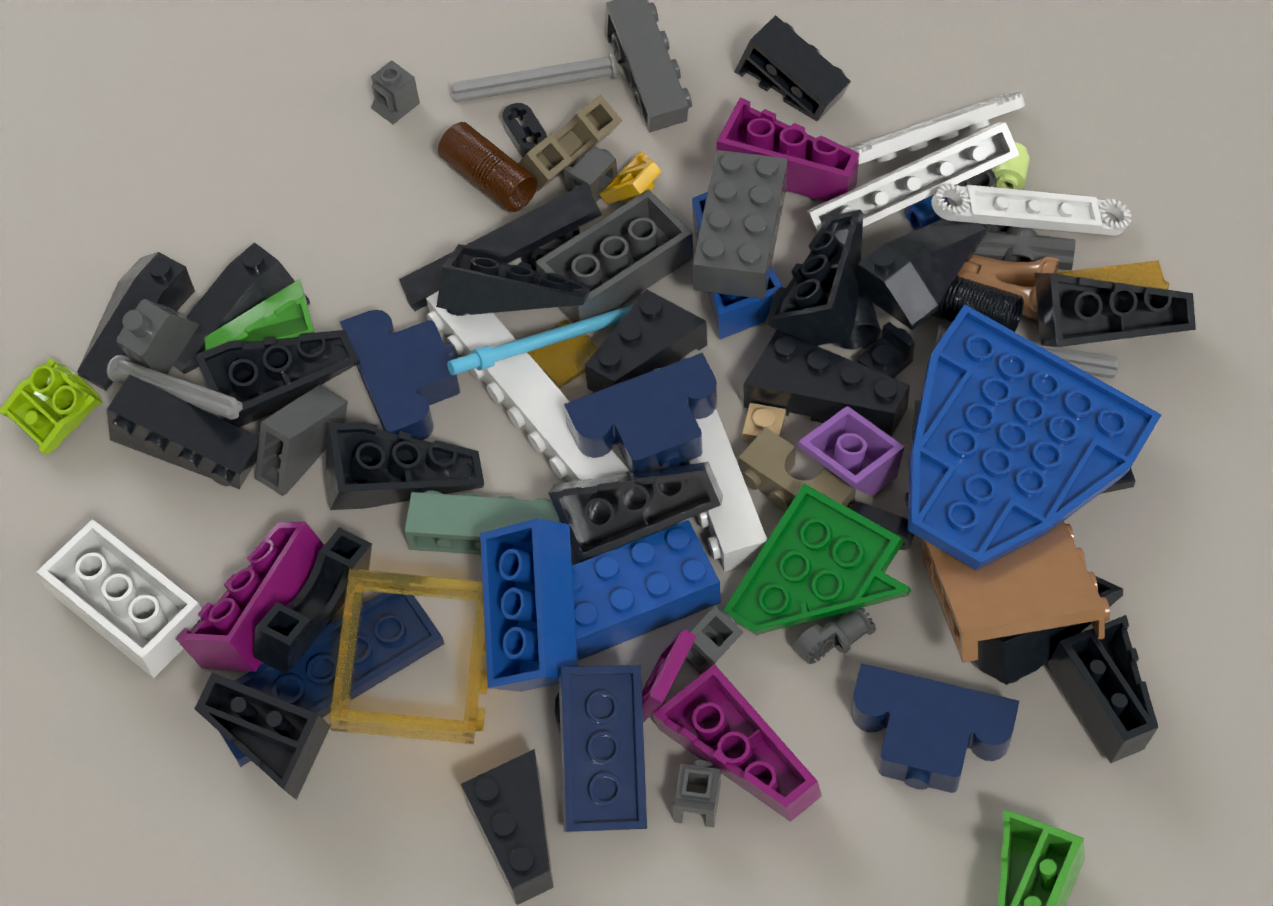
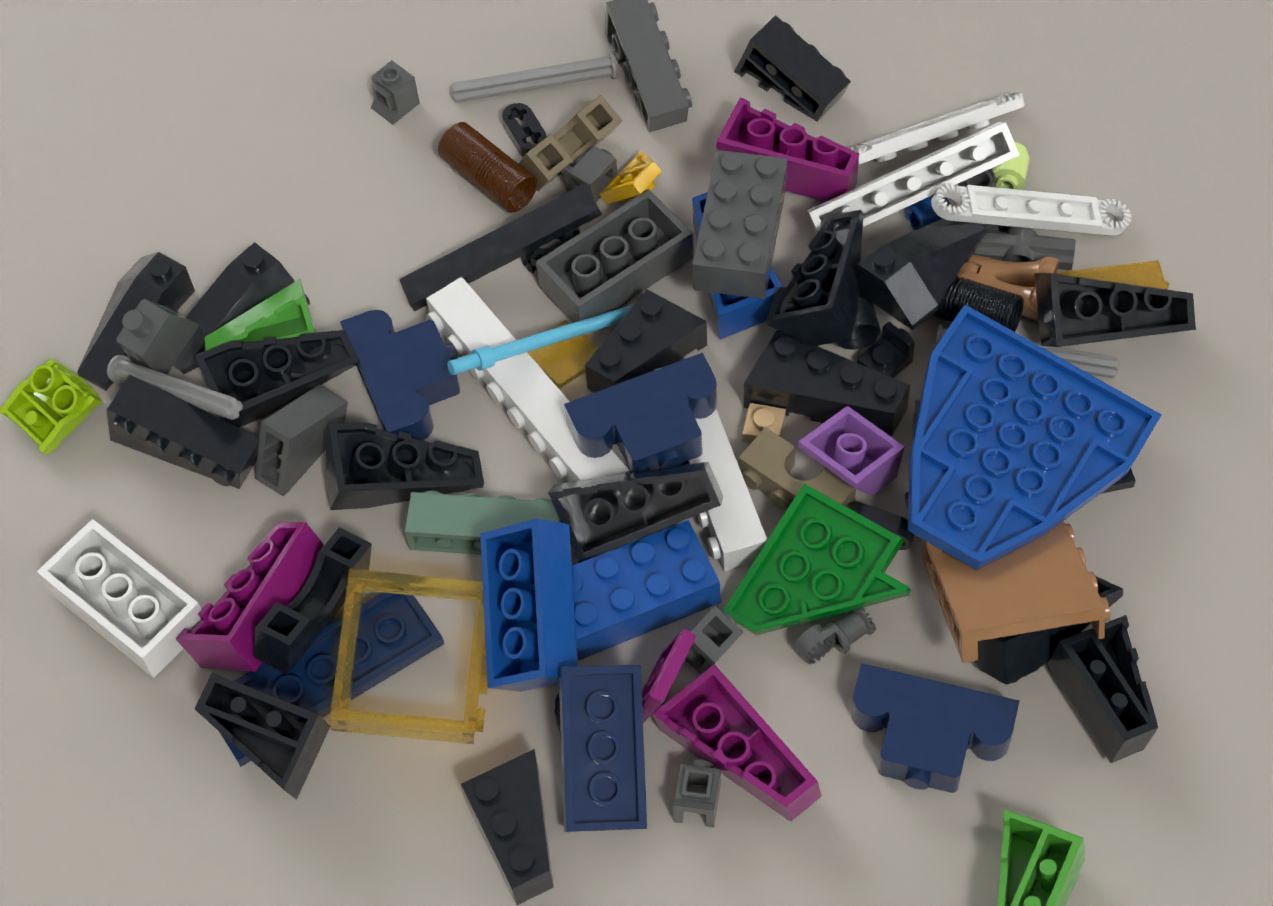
(481, 283): black wedge -> none

